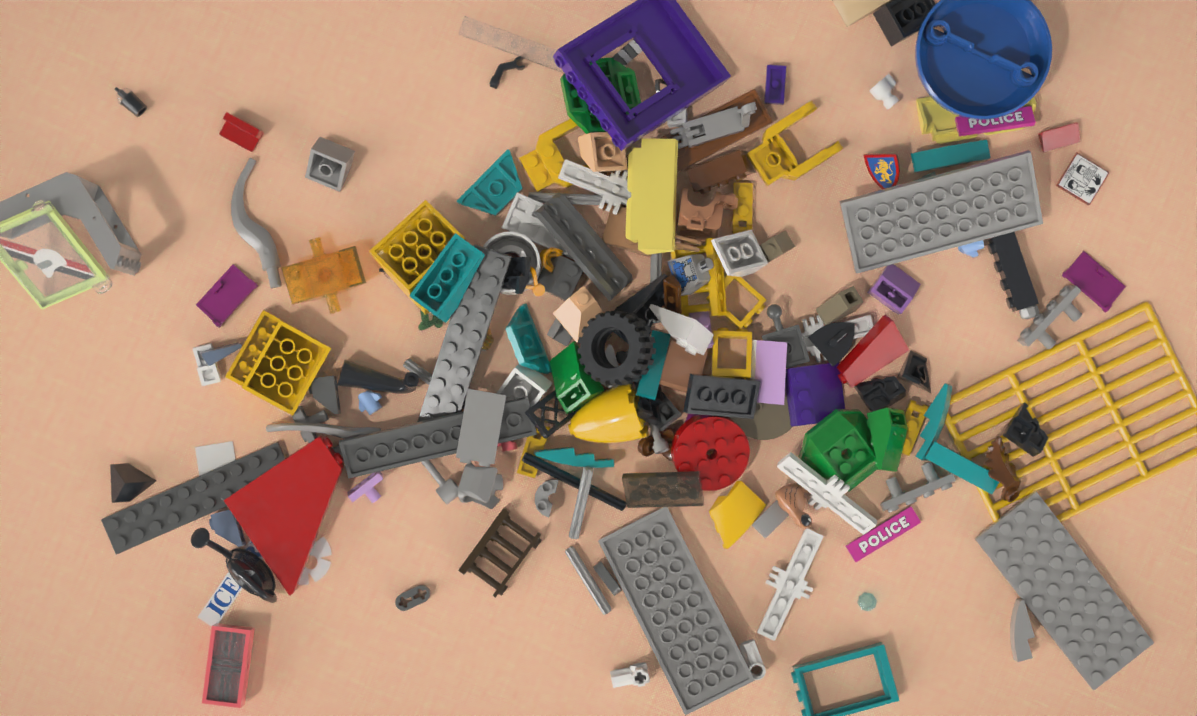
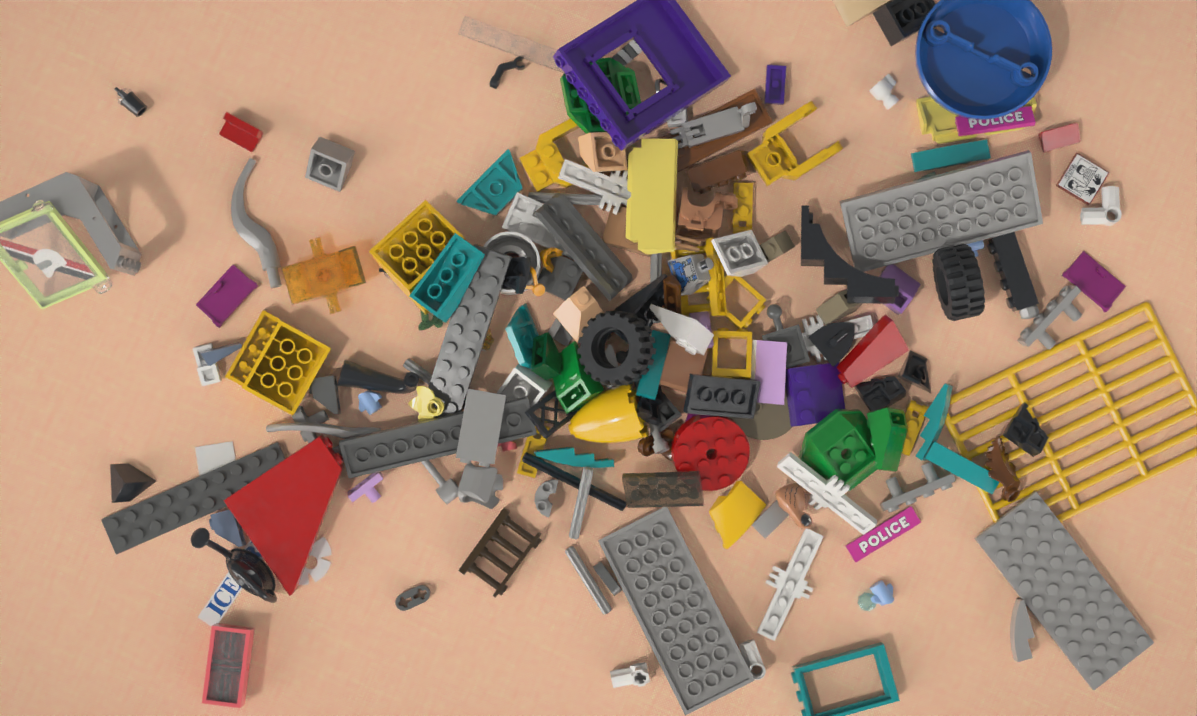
(425, 404): none -> light yellow plate
(545, 357): none -> dark green slope
(860, 285): none -> black arch
(882, 593): none -> light blue piece
(883, 169): shield -> none
(958, 282): none -> black tyre
(1110, 203): none -> white piece

